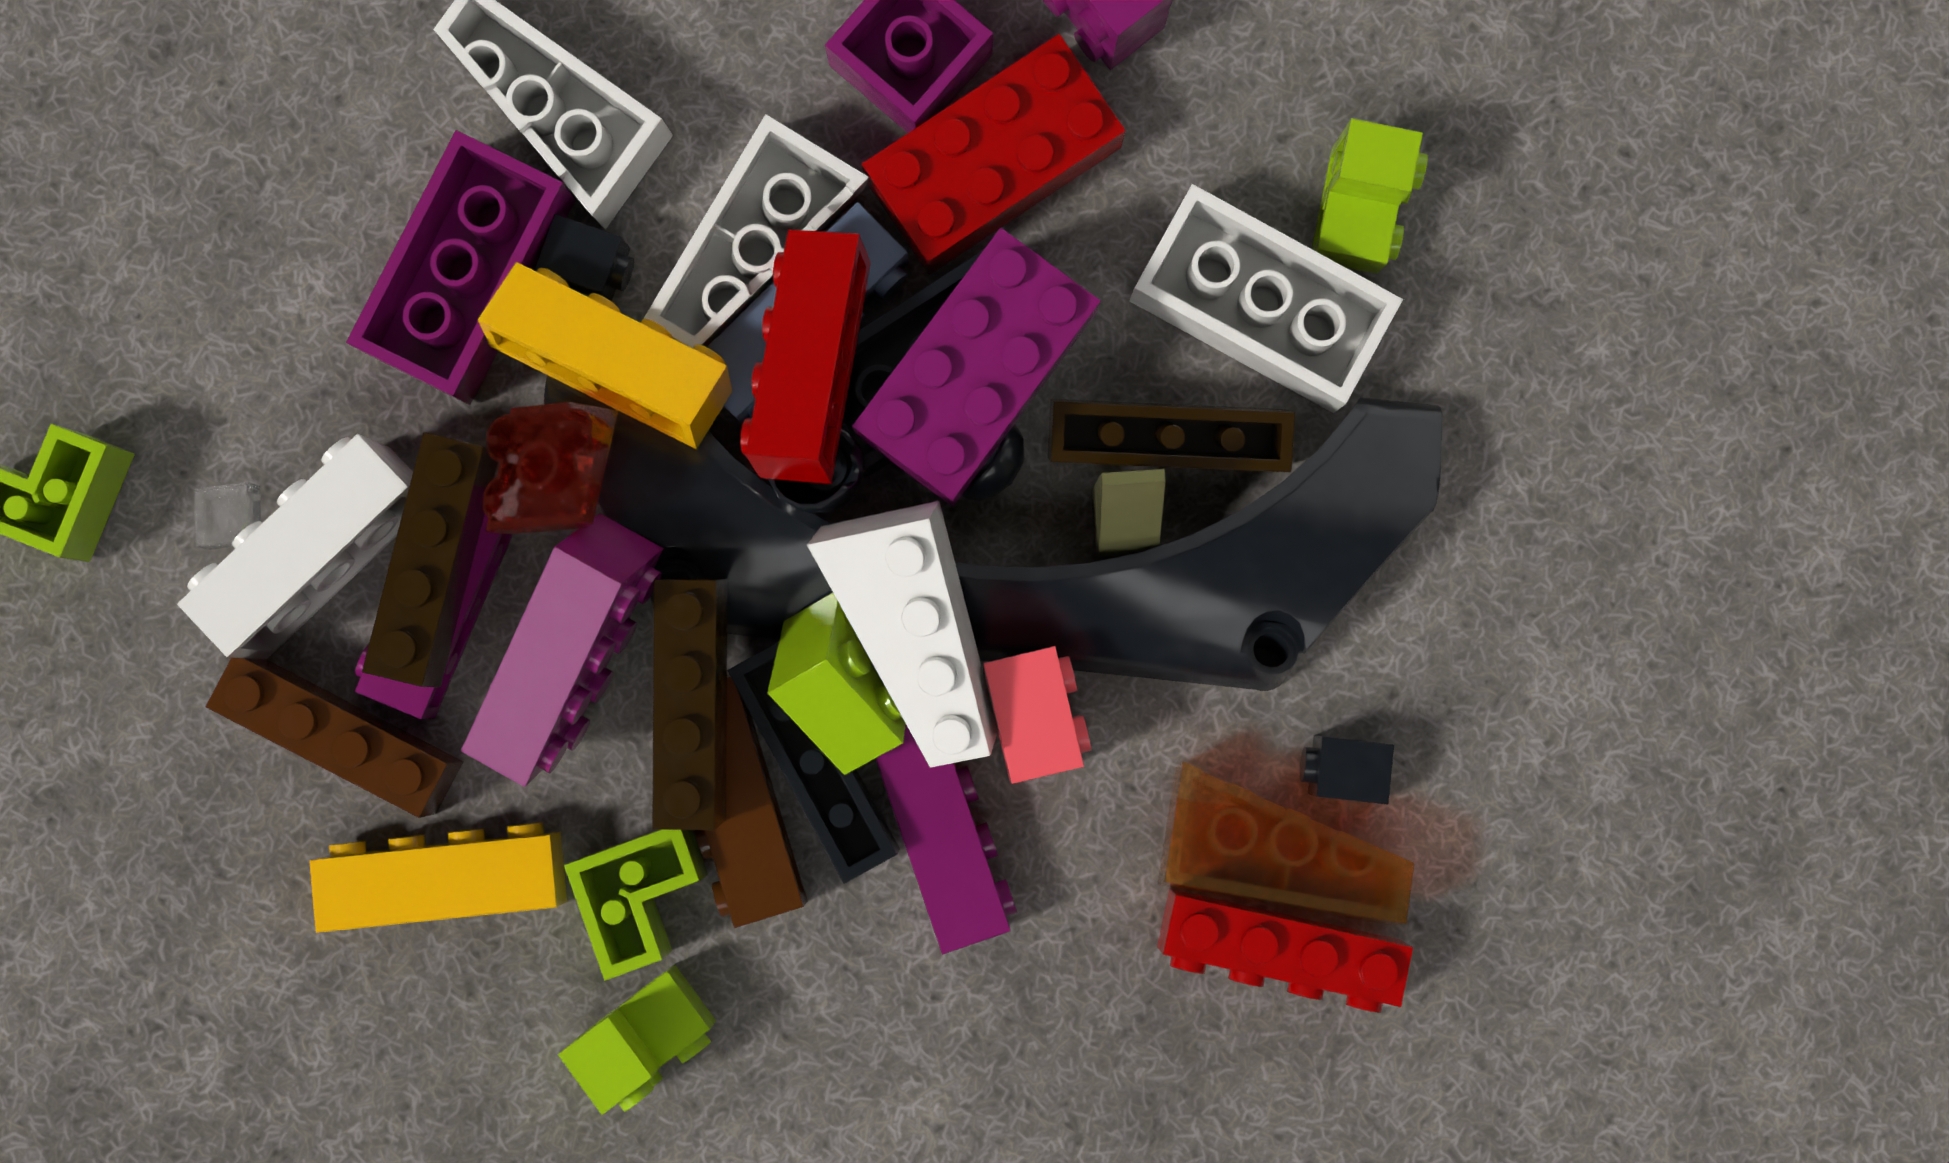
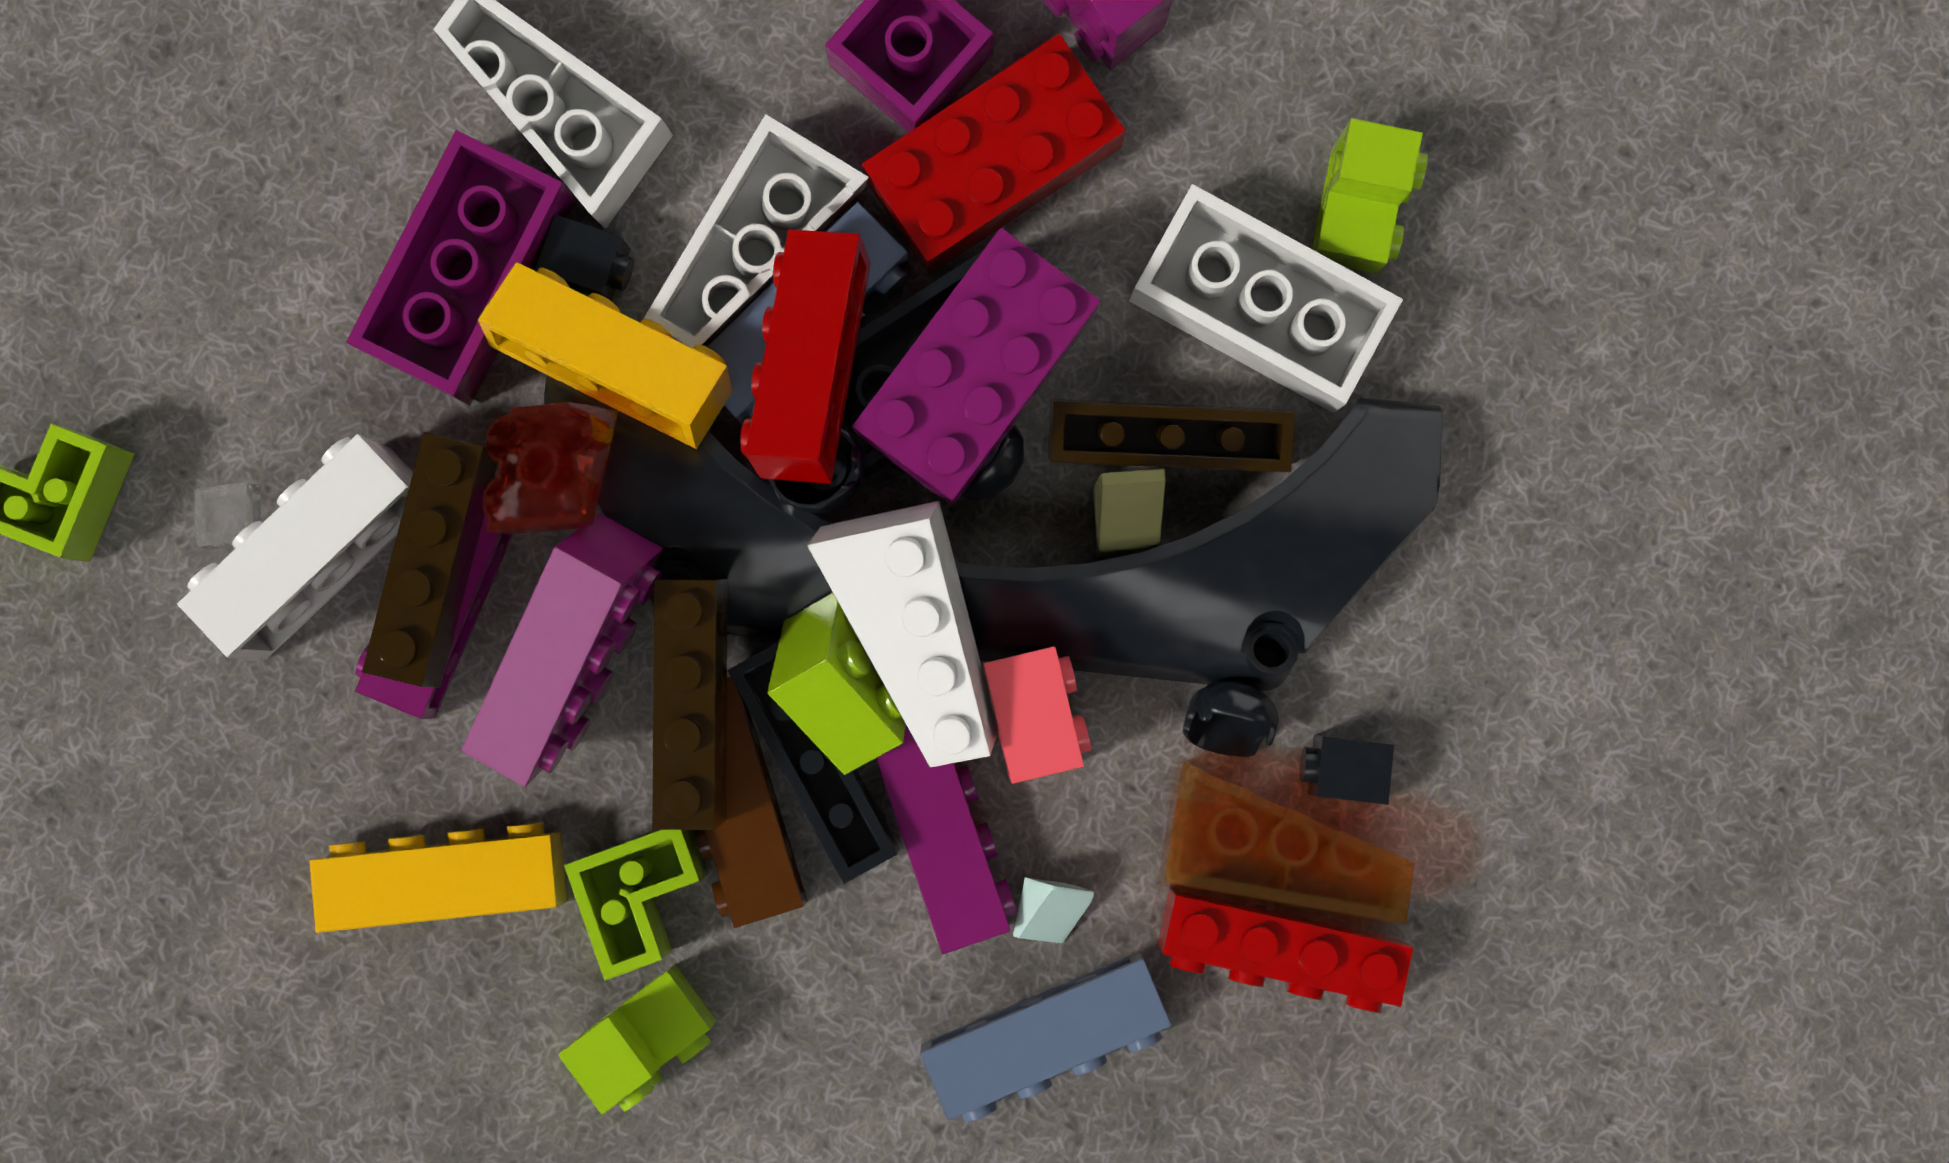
(335, 735): reddish brown brick -> none
(1045, 1037): none -> sand blue brick
(1050, 909): none -> light aqua slope
(1230, 719): none -> black hair

